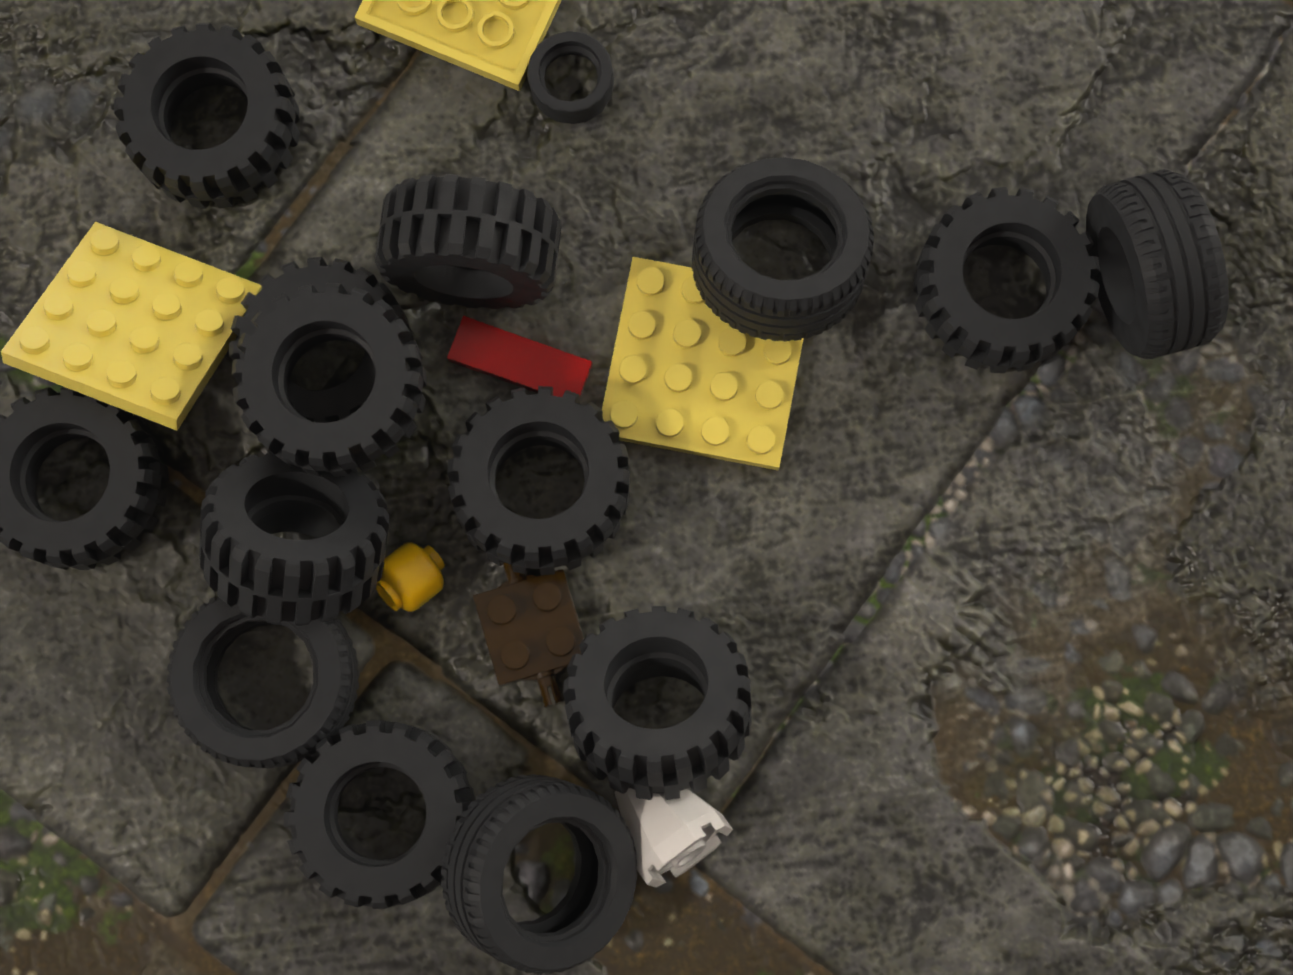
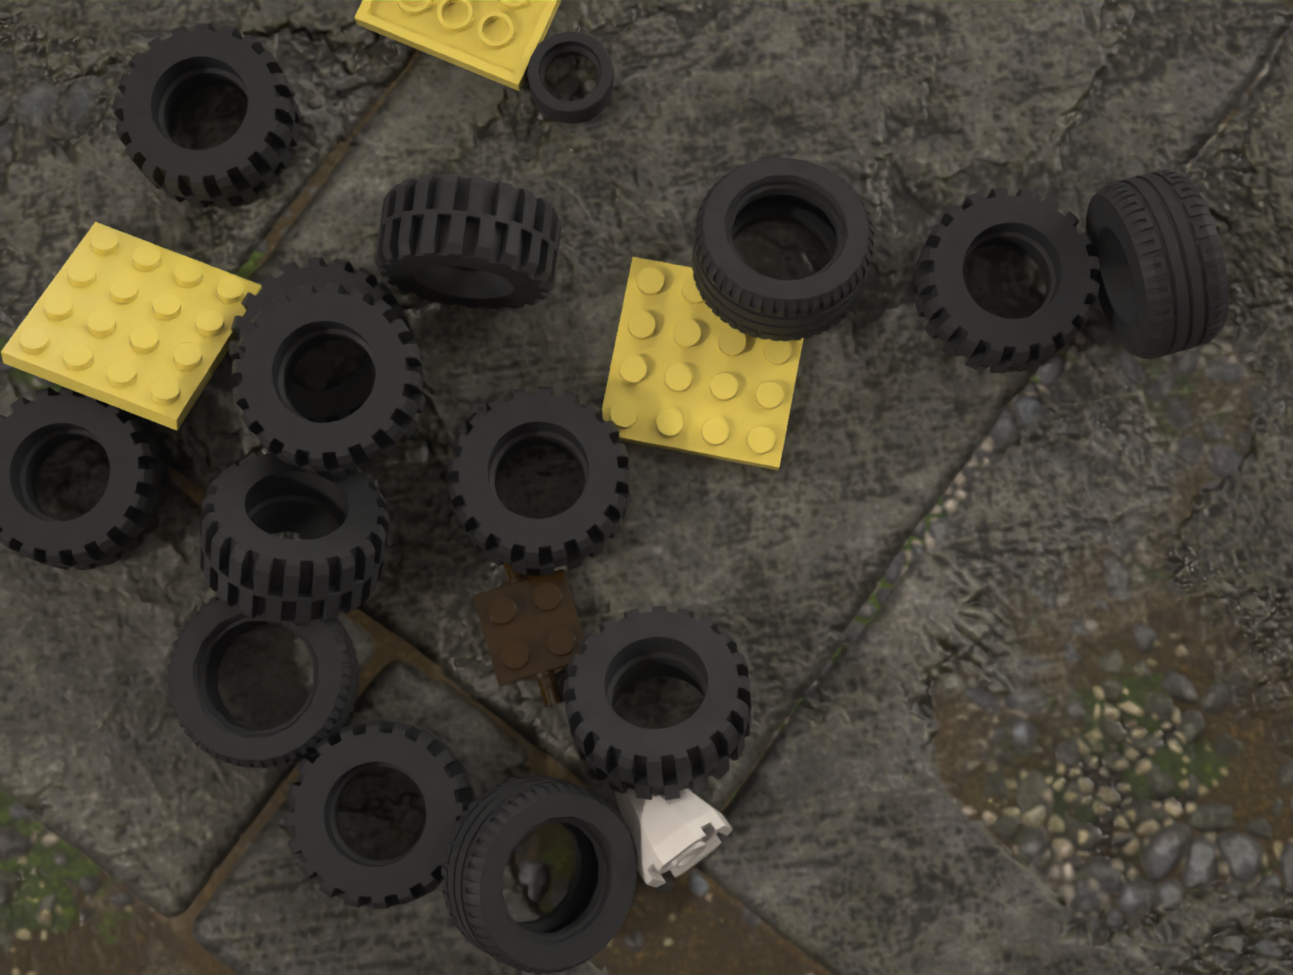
(410, 577): yellow head -> none
(517, 359): red tile -> none

